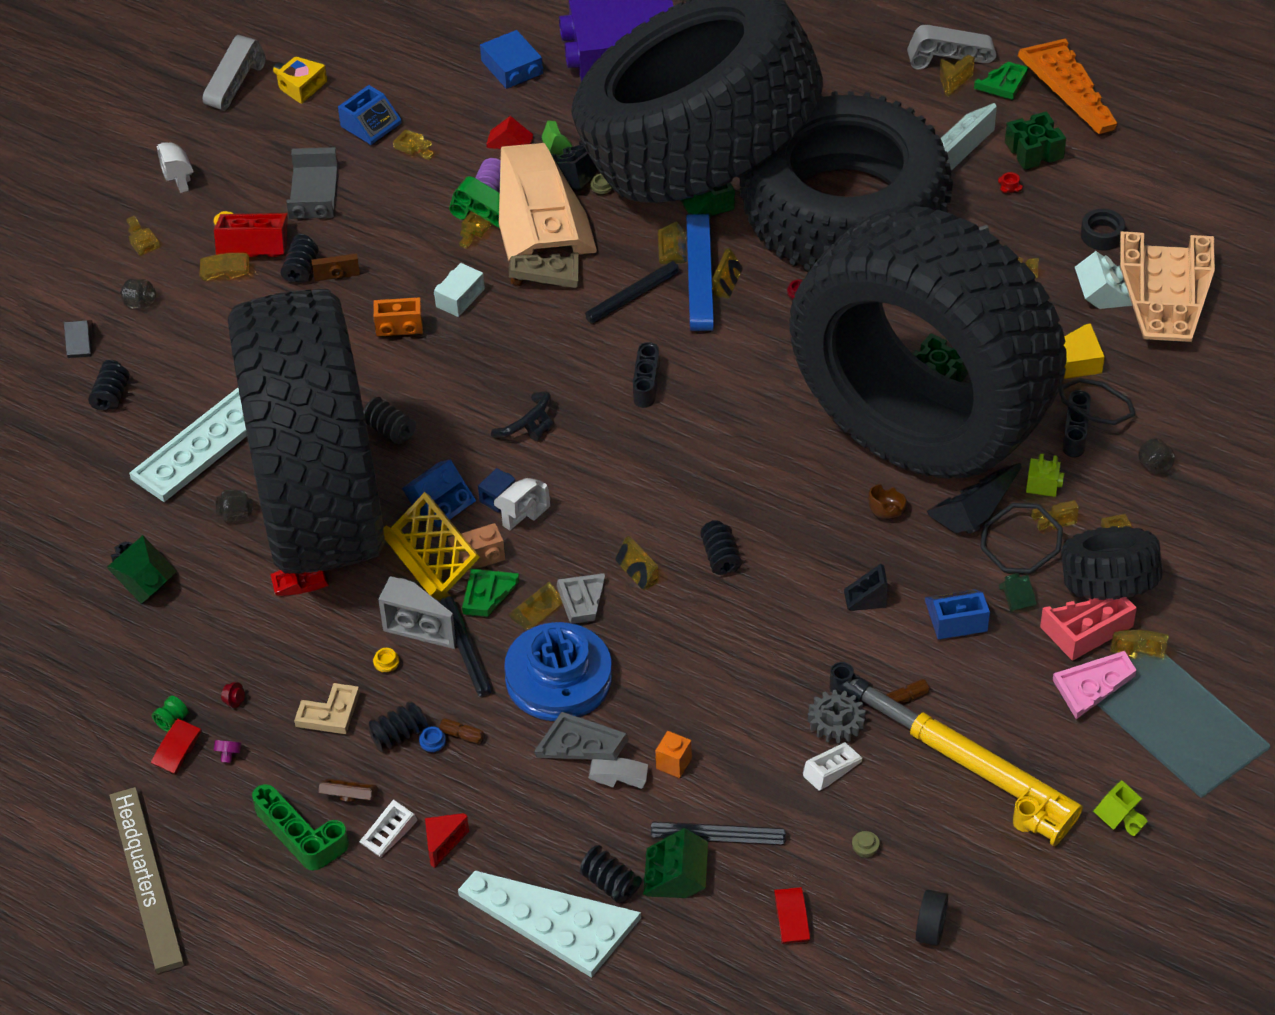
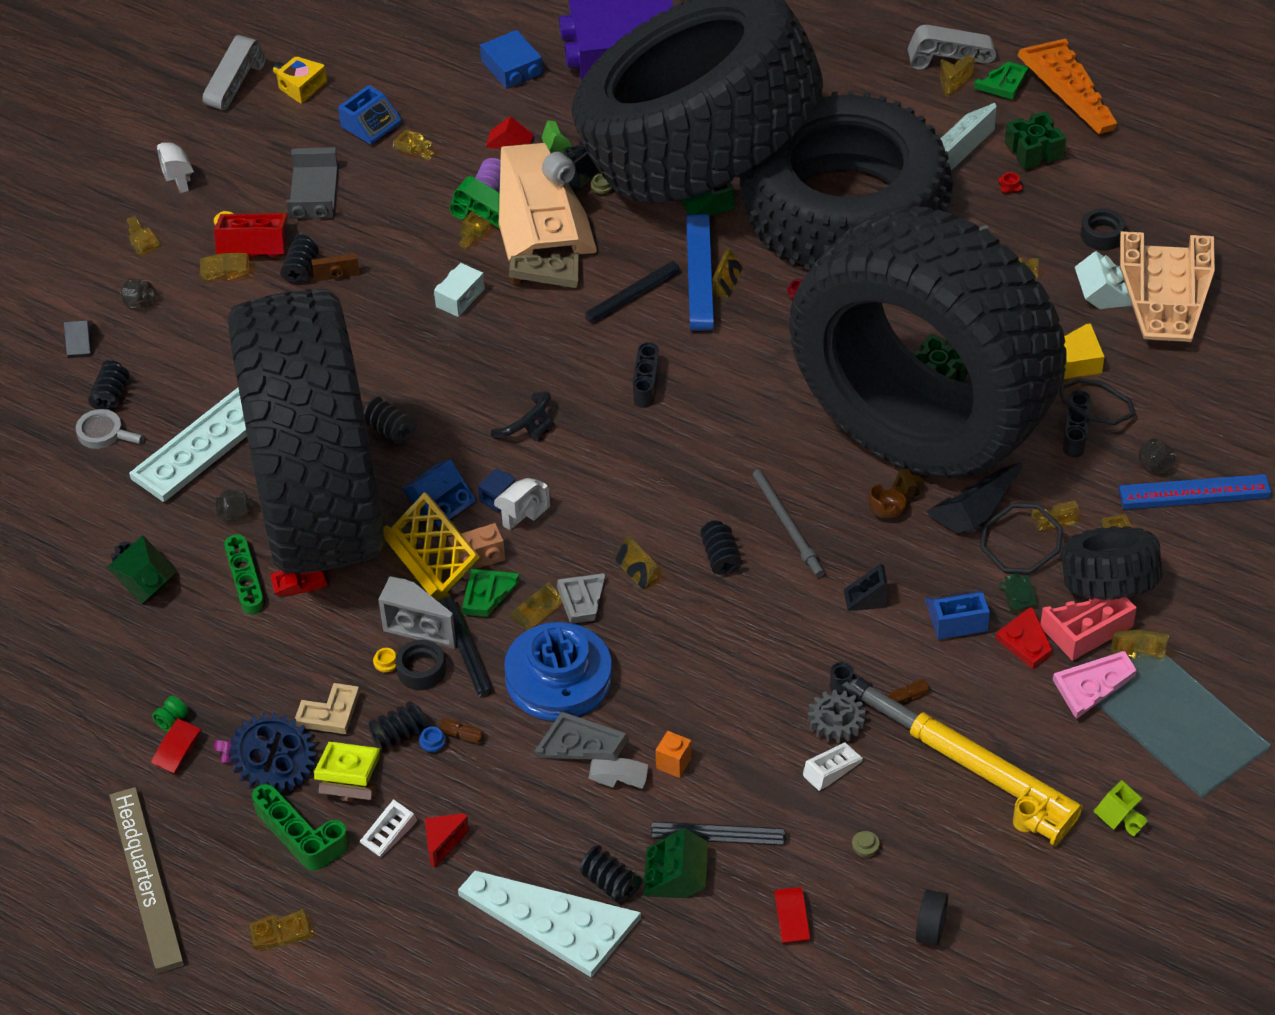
(103, 428): none -> light grey piece
(233, 694): dark red plate -> none
(242, 574): none -> green beam
(248, 745): none -> dark blue gear
(275, 932): none -> clear yellow slope
(347, 763): none -> neon yellow tile
(398, 316): orange brick -> none
(425, 679): none -> black tyre
(558, 168): none -> light grey head
(672, 244): clear yellow slope -> none
(808, 554): none -> dark grey bar
(907, 484): none -> dark brown tile
(1025, 639): none -> red wing
(1044, 476): lime brick -> none
(1194, 491): none -> blue tile

